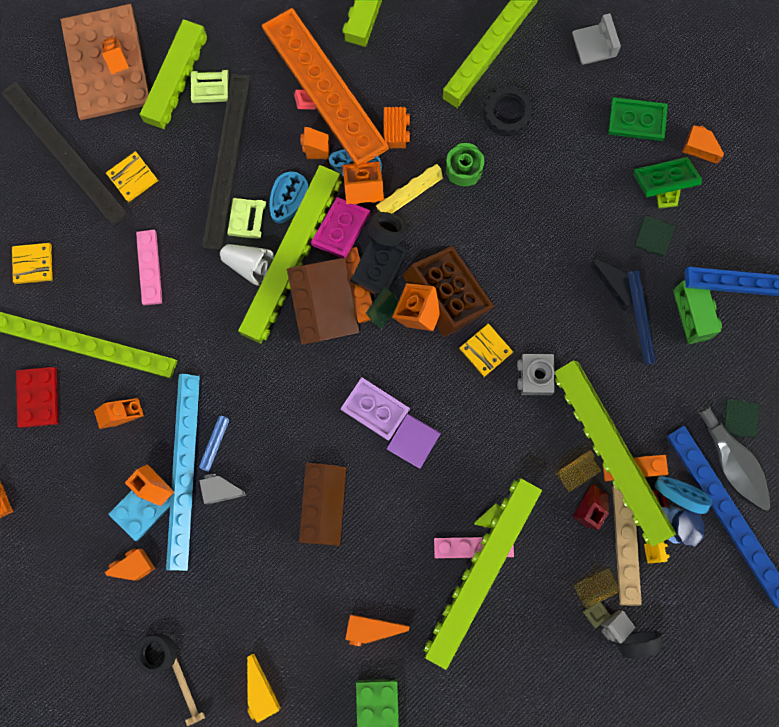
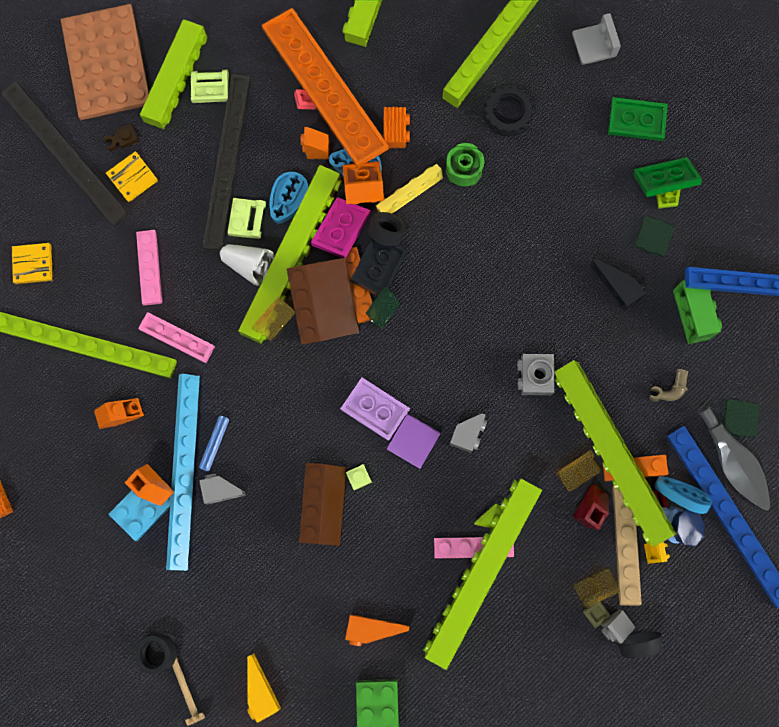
(37, 397): red plate -> none
(114, 55): orange slope -> none
(123, 136): none -> dark brown plate
(133, 567): orange slope -> none
(176, 337): none -> bright pink plate
(274, 319): none -> clear yellow panel
(358, 477): none -> yellowish green plate
(418, 307): orange slope -> none
(457, 290): reddish brown slope -> none
(467, 432): none -> light grey slope
(486, 350): yellow tile -> none
(641, 317): dark blue axle -> none
(677, 391): none -> dark tan piece
(703, 145): orange slope -> none

